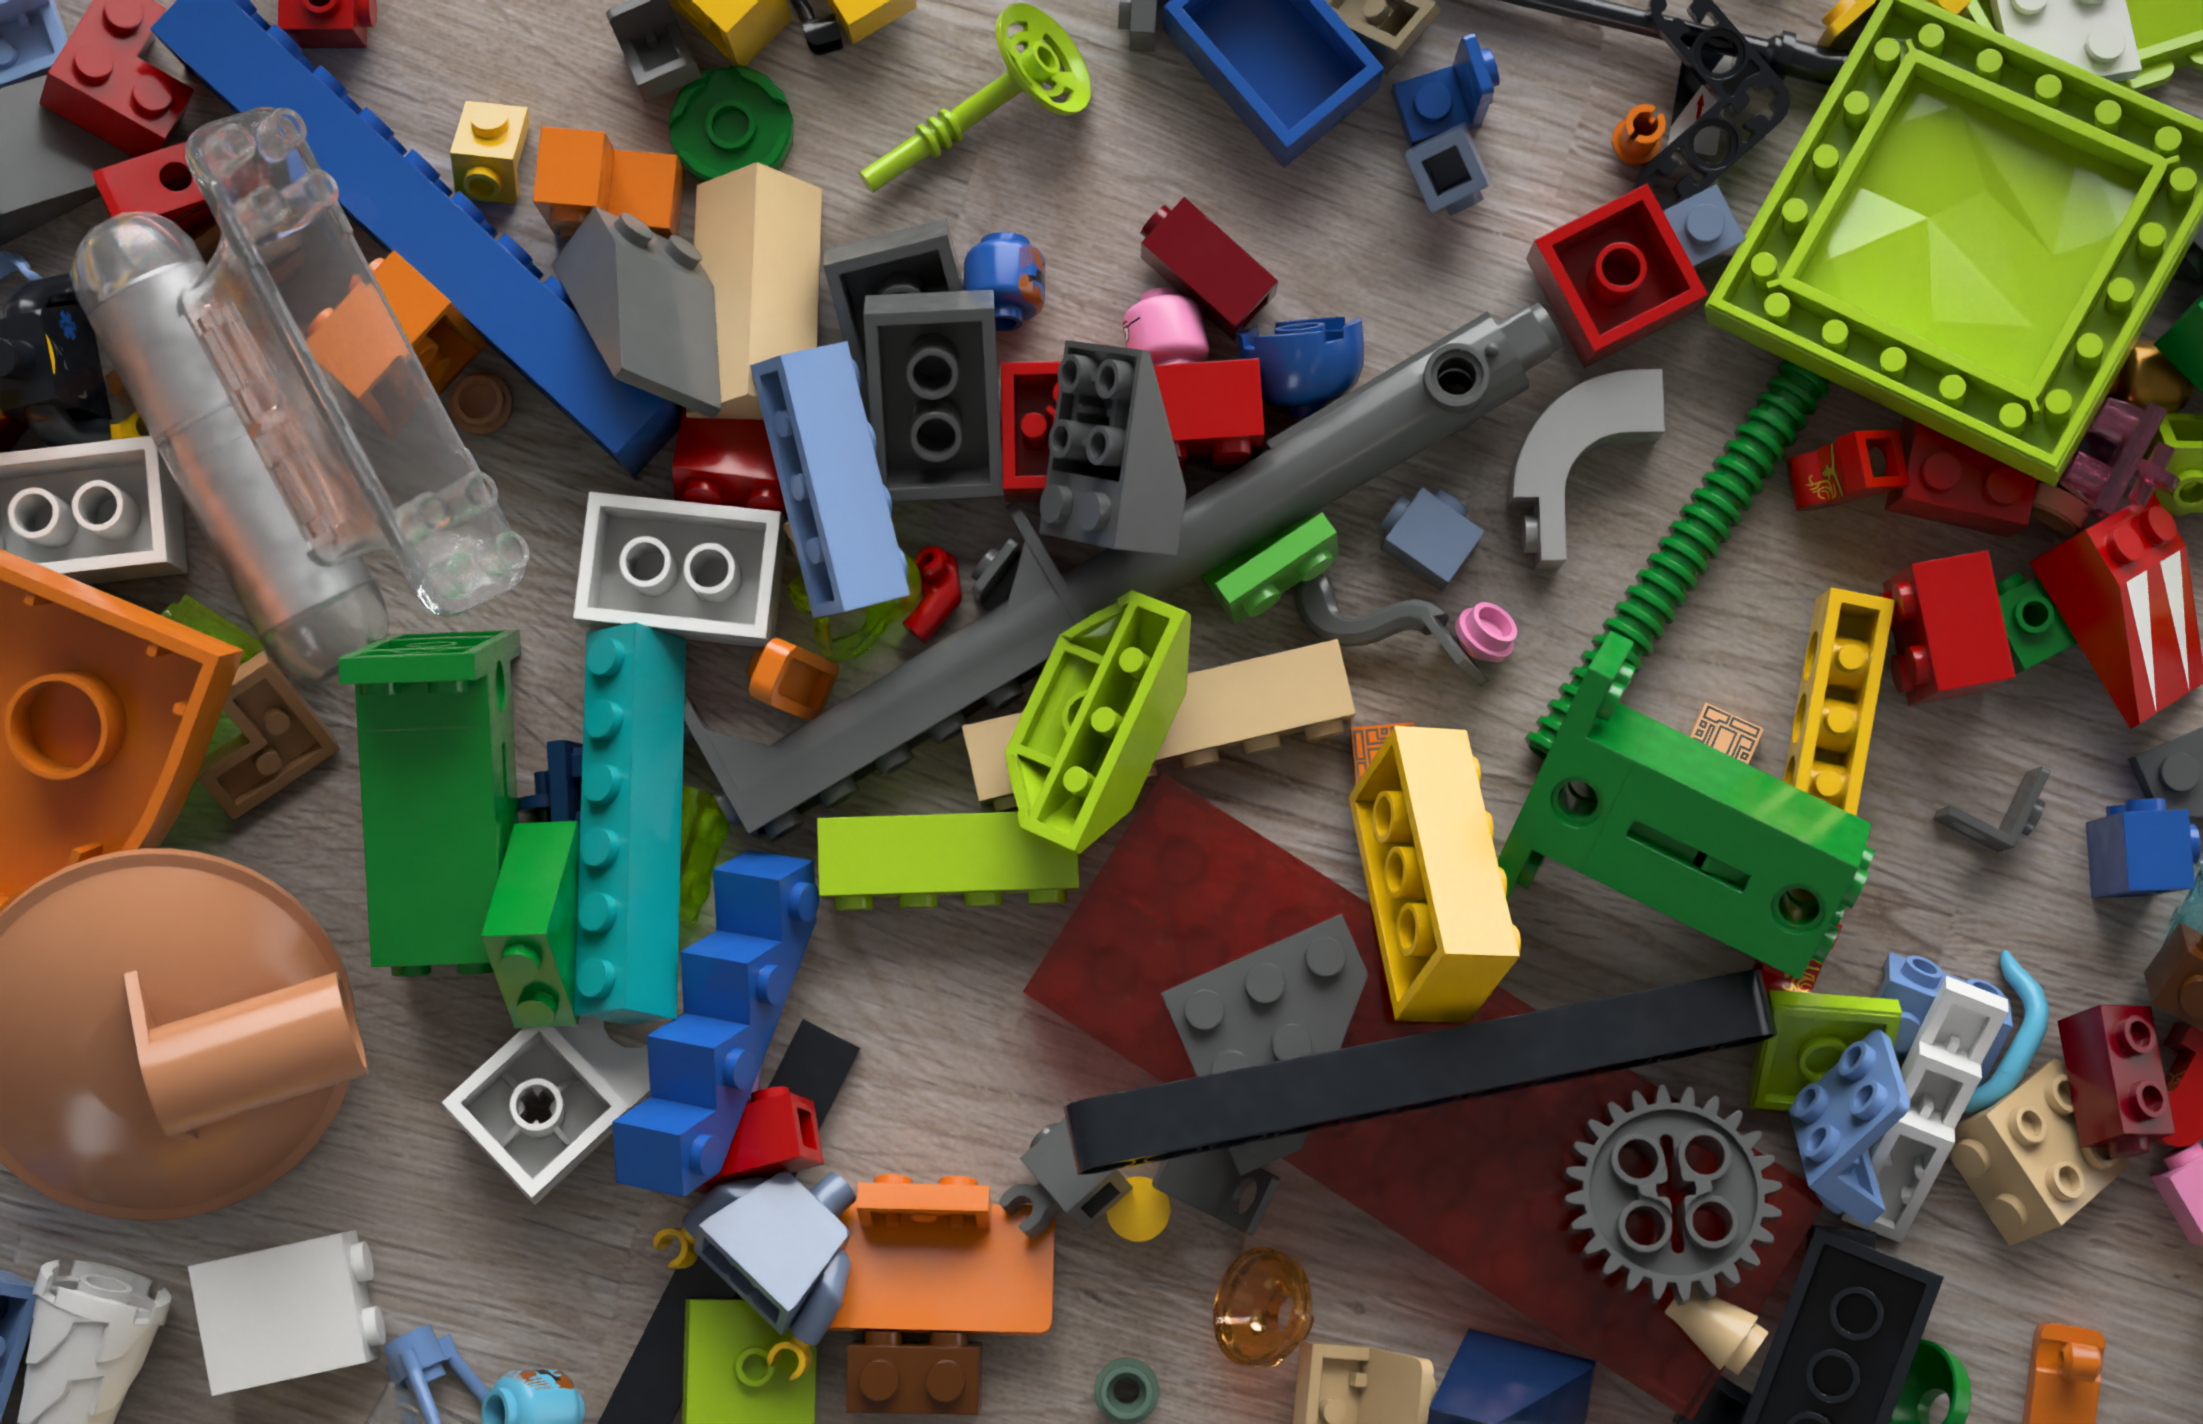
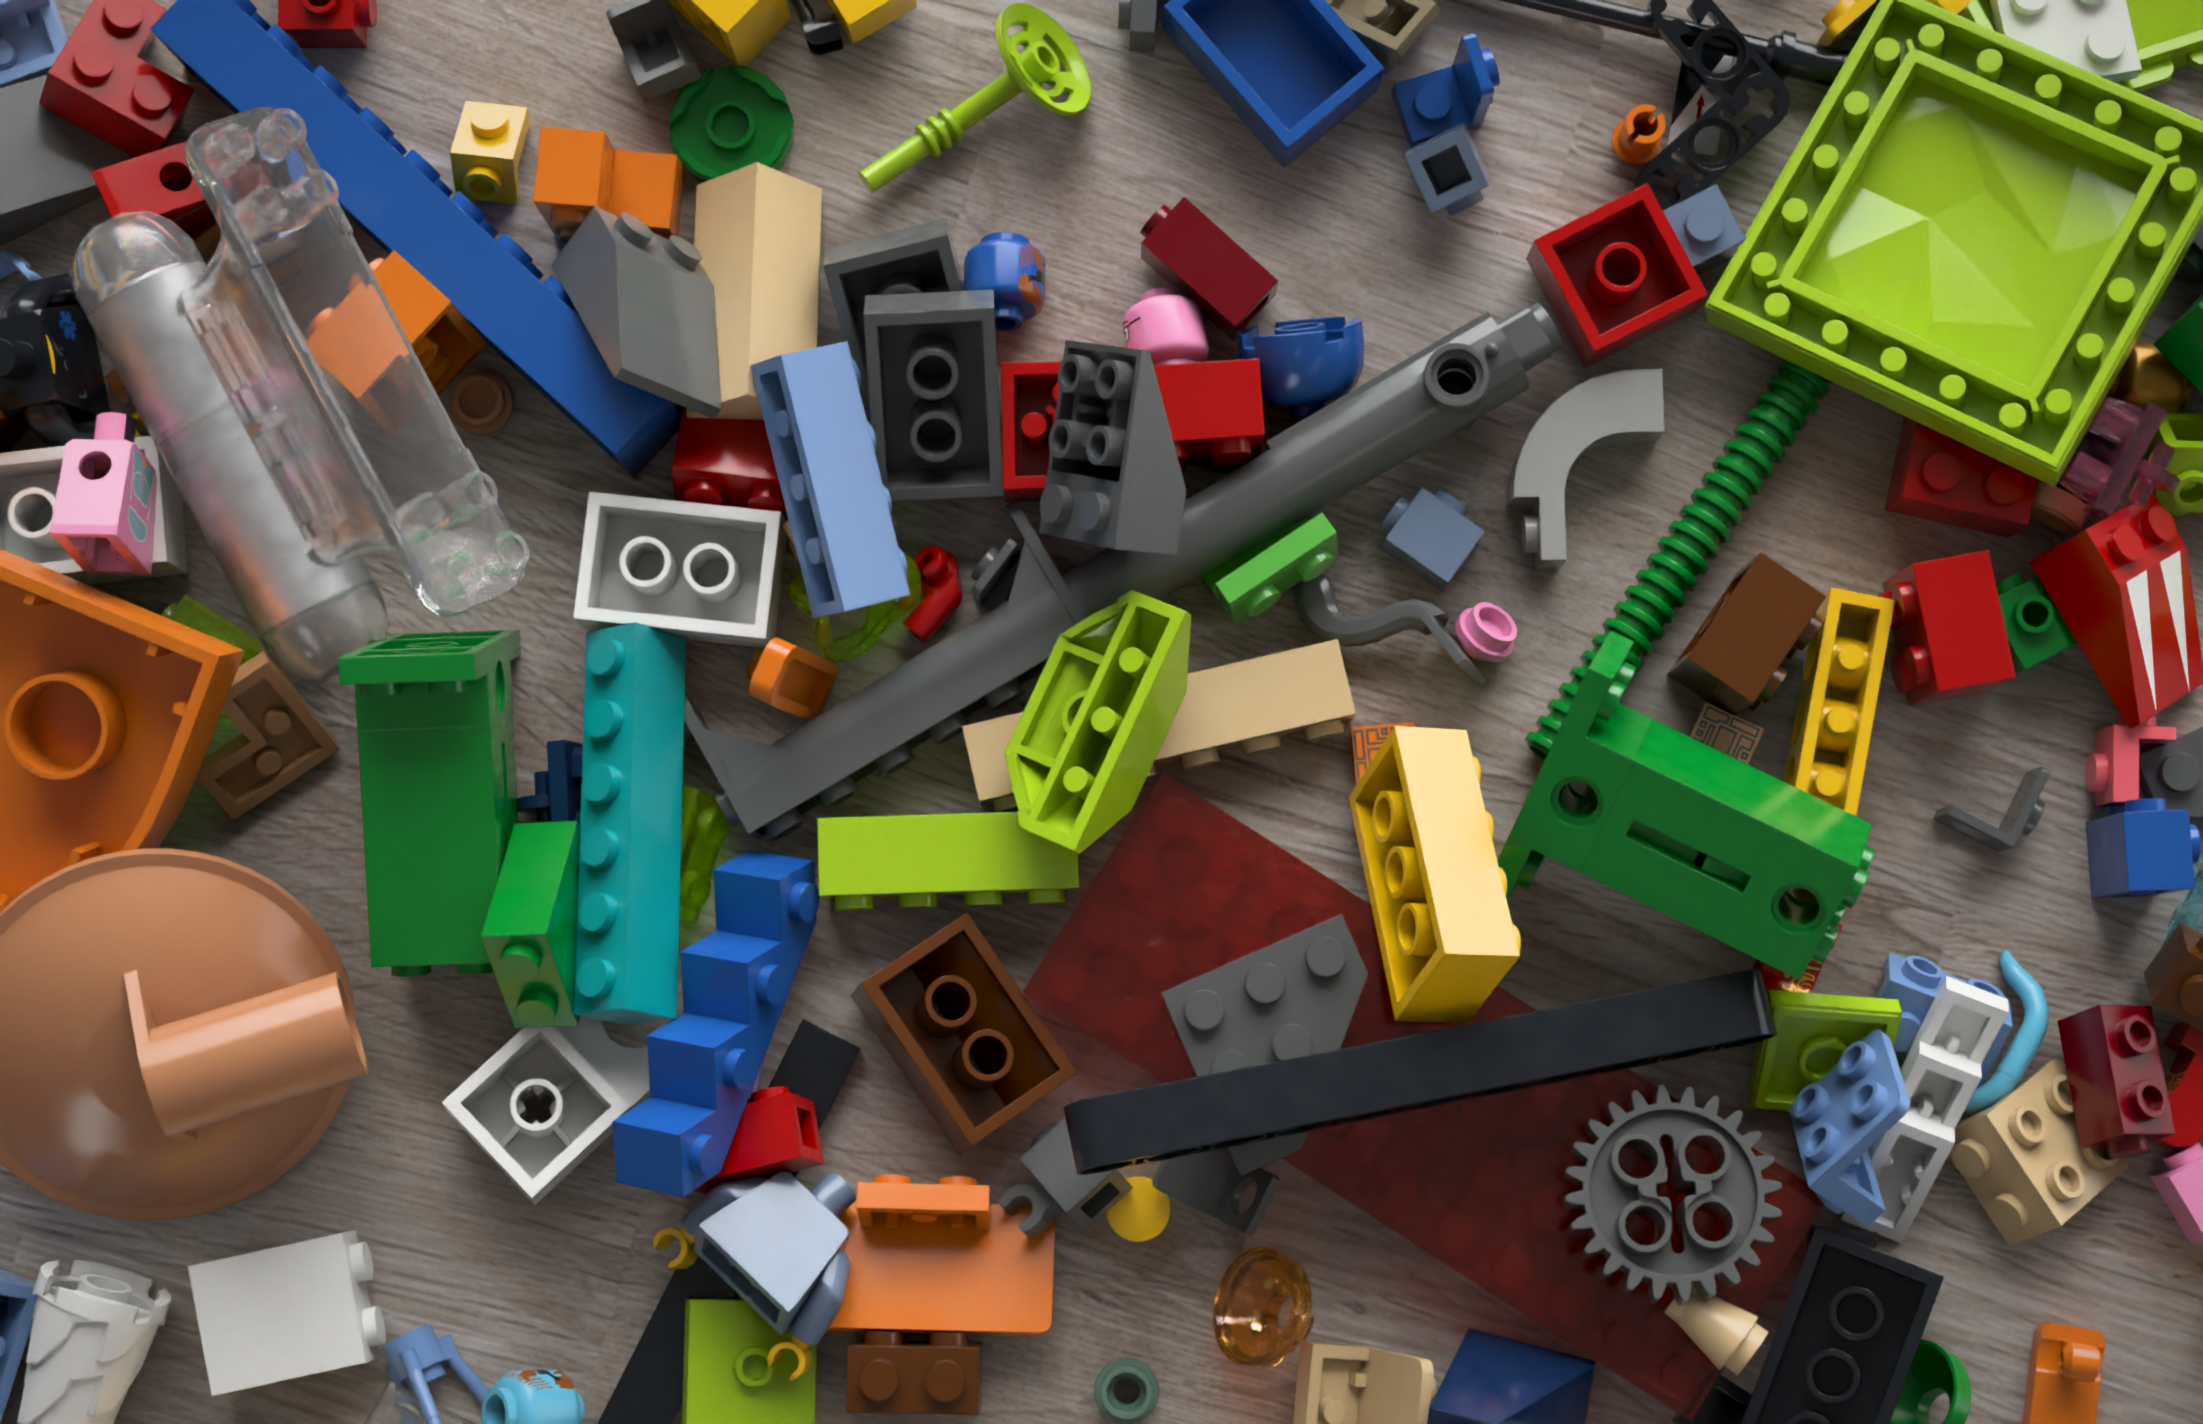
(107, 500): none -> bright pink torso
(962, 1033): none -> reddish brown slope
(1747, 635): none -> reddish brown brick
(1844, 472): red leg -> none
(2114, 766): none -> coral bracket

